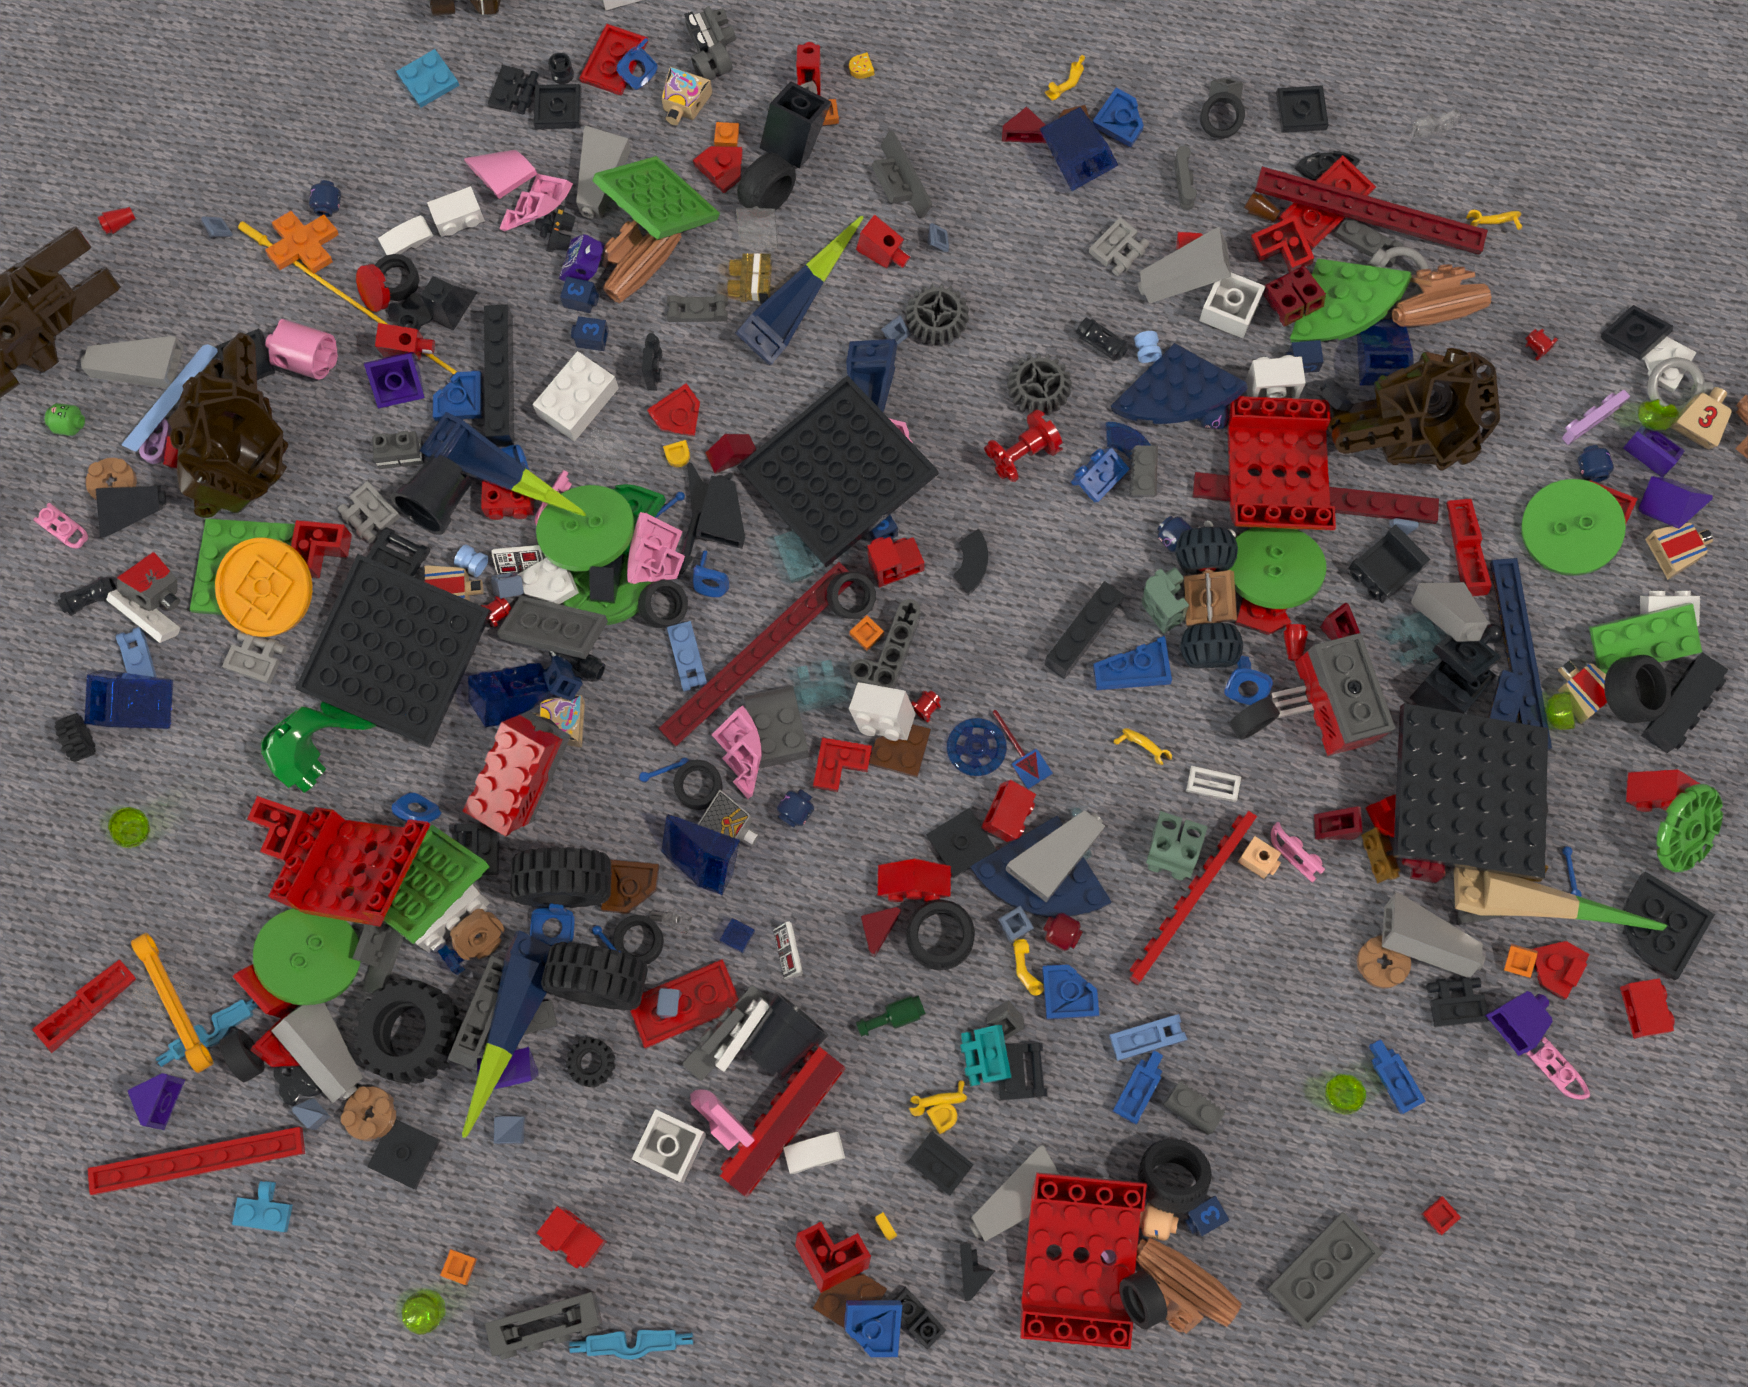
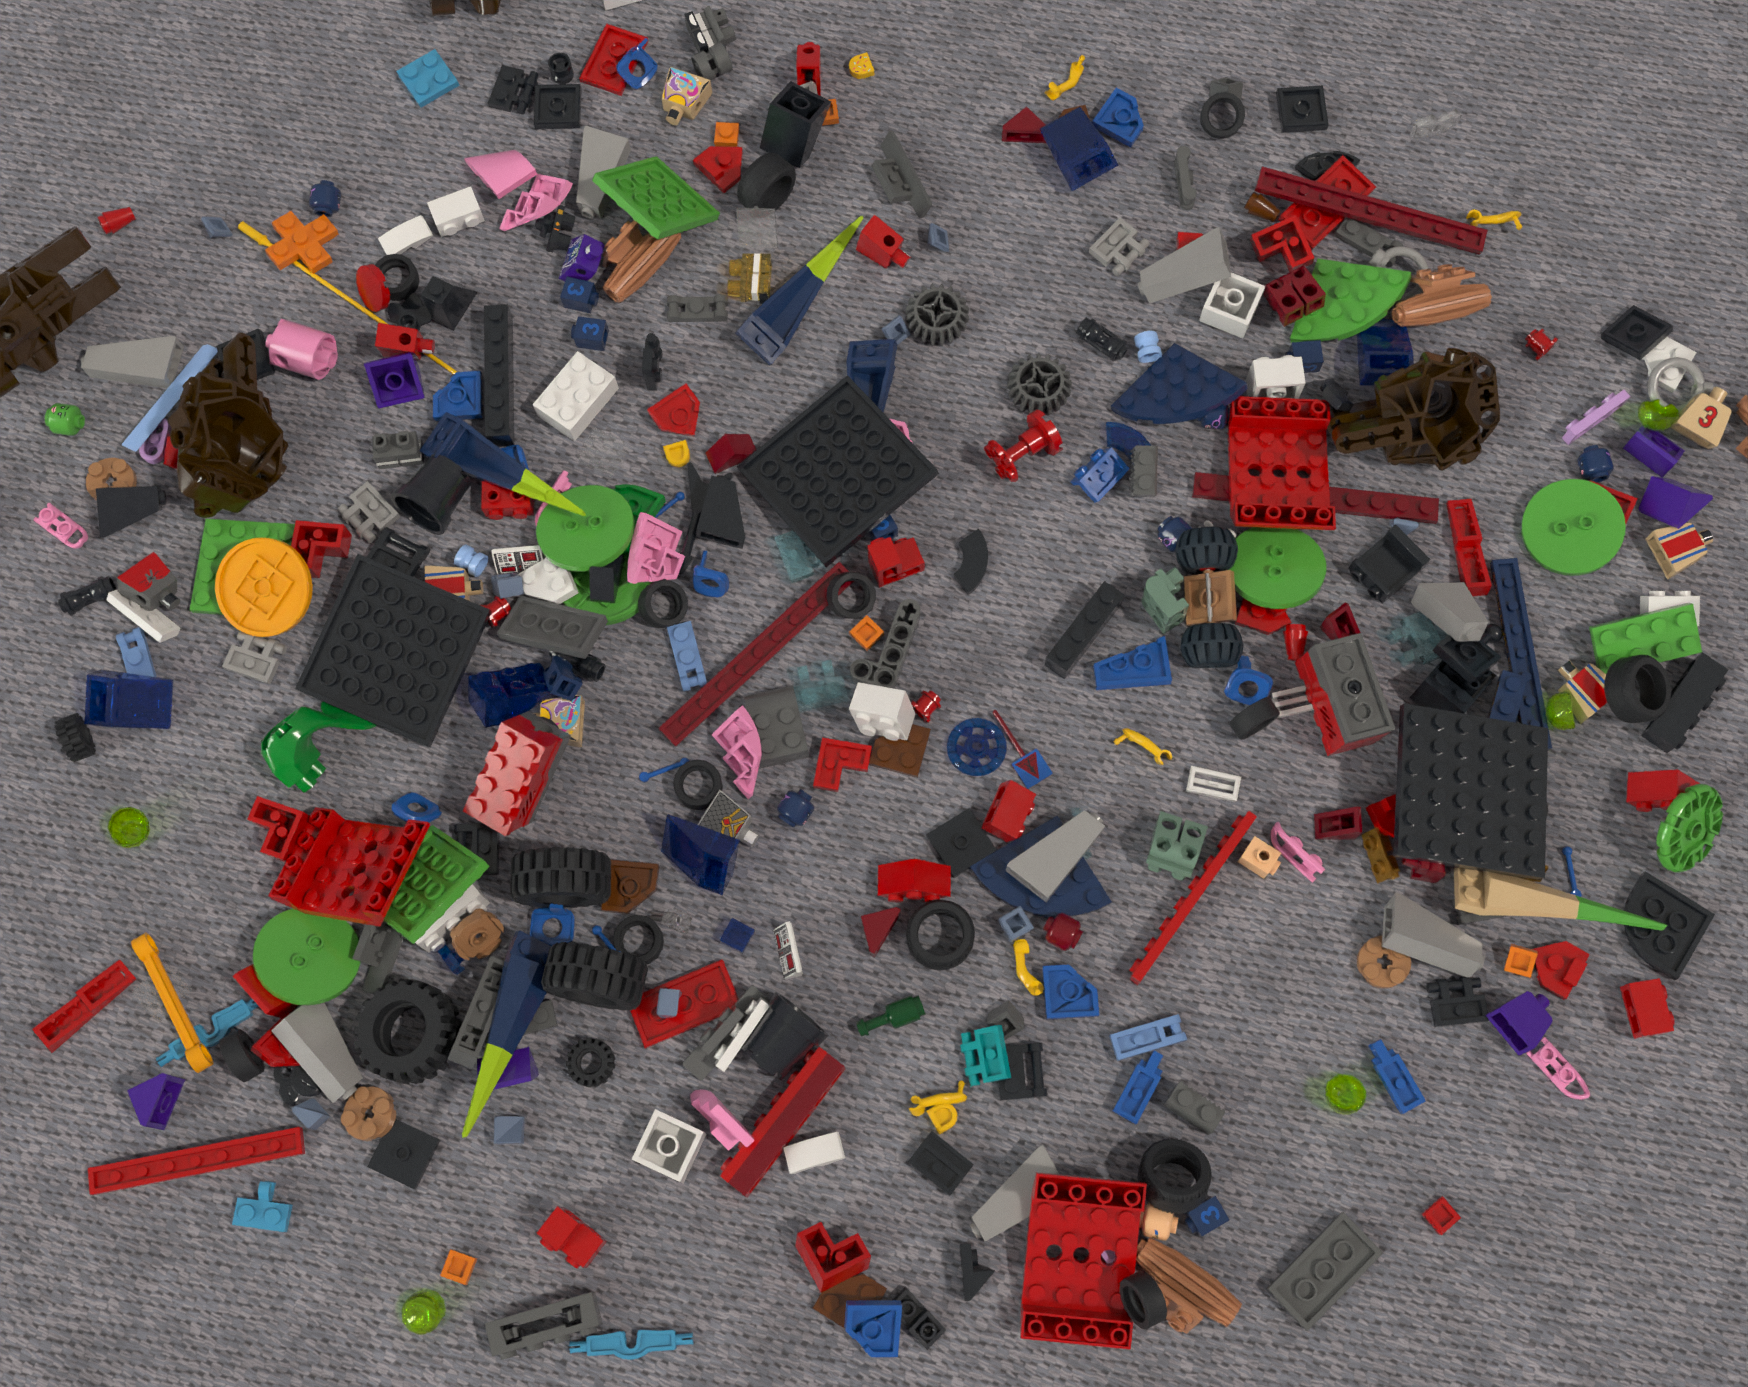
(885, 1226): yellow tile -> none

